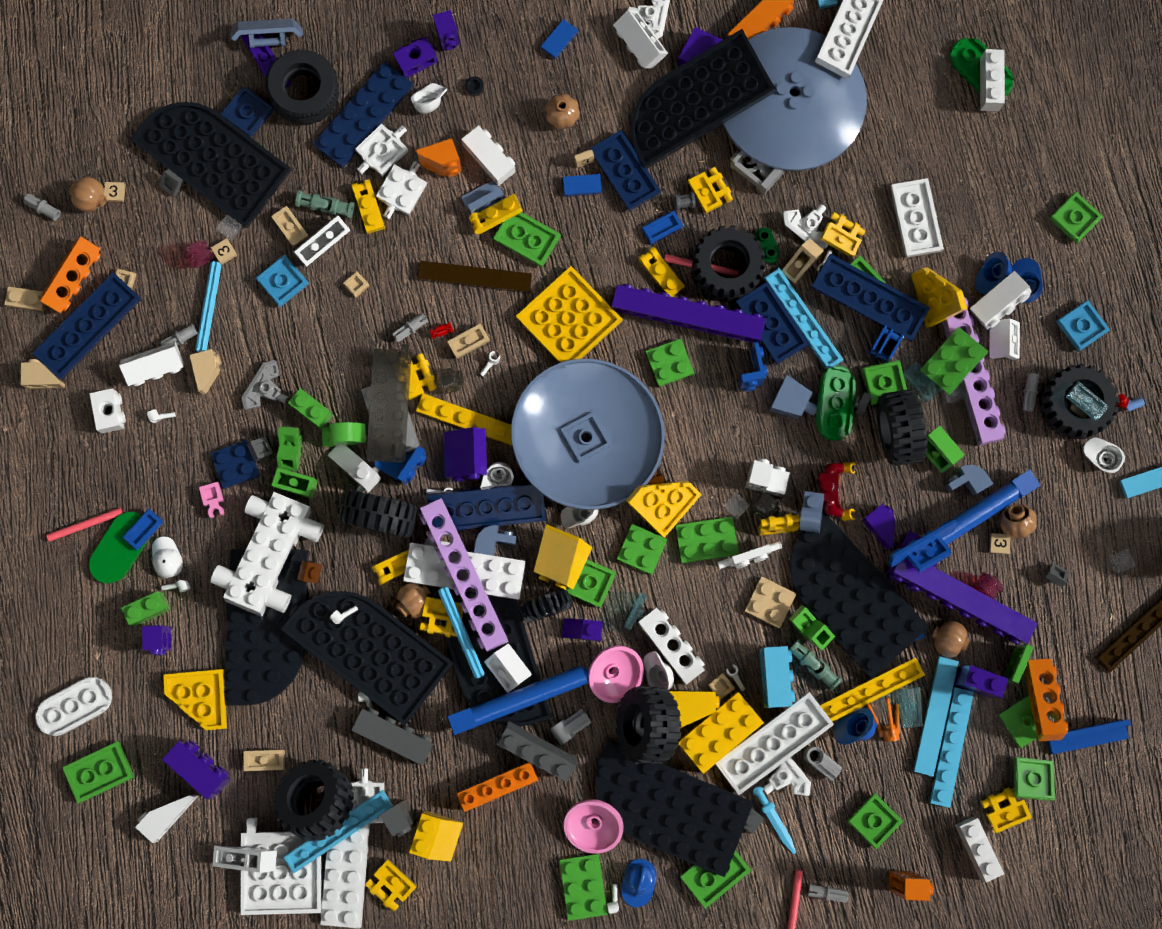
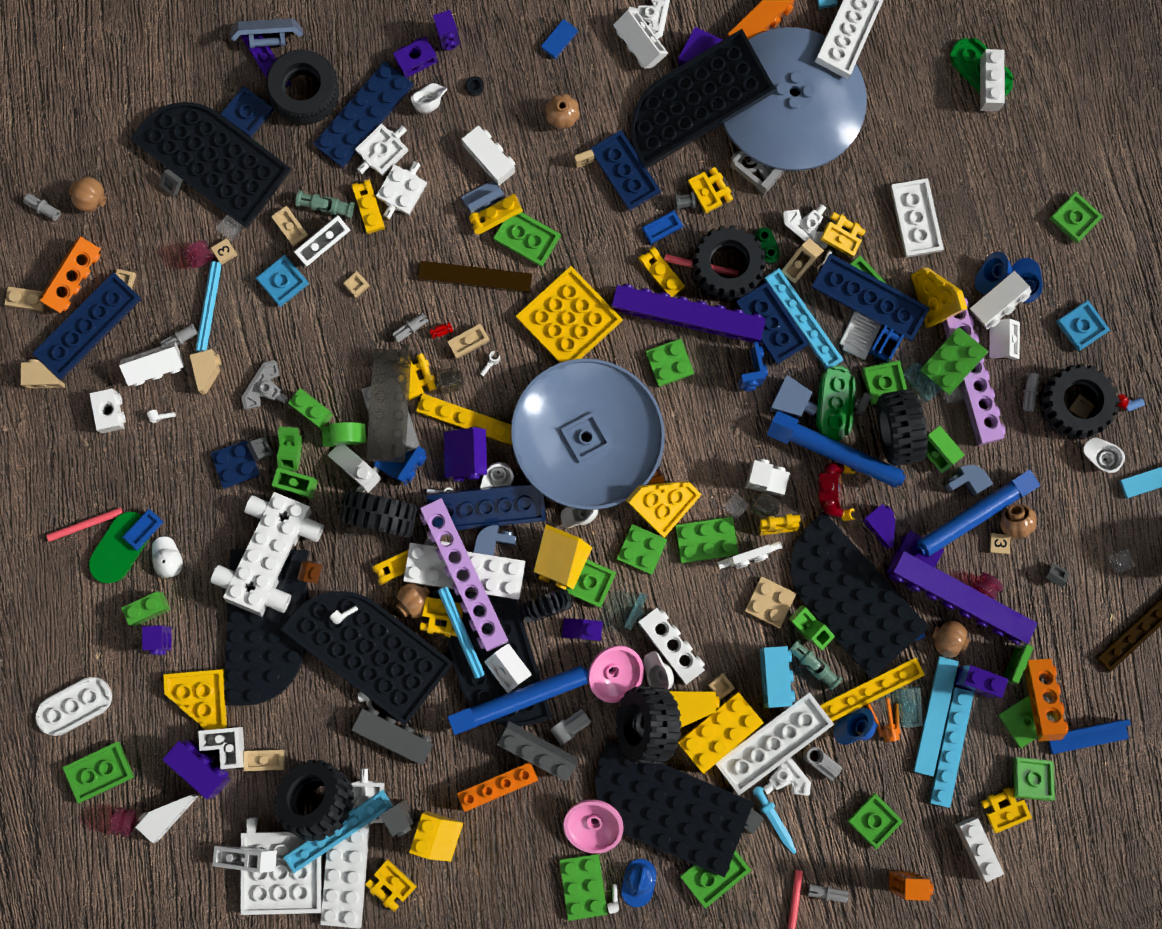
(114, 191): tan tile -> none
(123, 822): none -> clear pink wheel
(182, 585): white hand -> none
(212, 496): bright pink plate -> none
(228, 741): none -> white brick
(440, 158): orange slope -> none
(582, 185): blue tile -> none
(736, 678): white hand -> none
(786, 429): none -> blue brick
(811, 512): sand blue brick -> none
(859, 335): none -> white window
(927, 550): blue bracket -> none
(1087, 401): clear light blue plate -> none

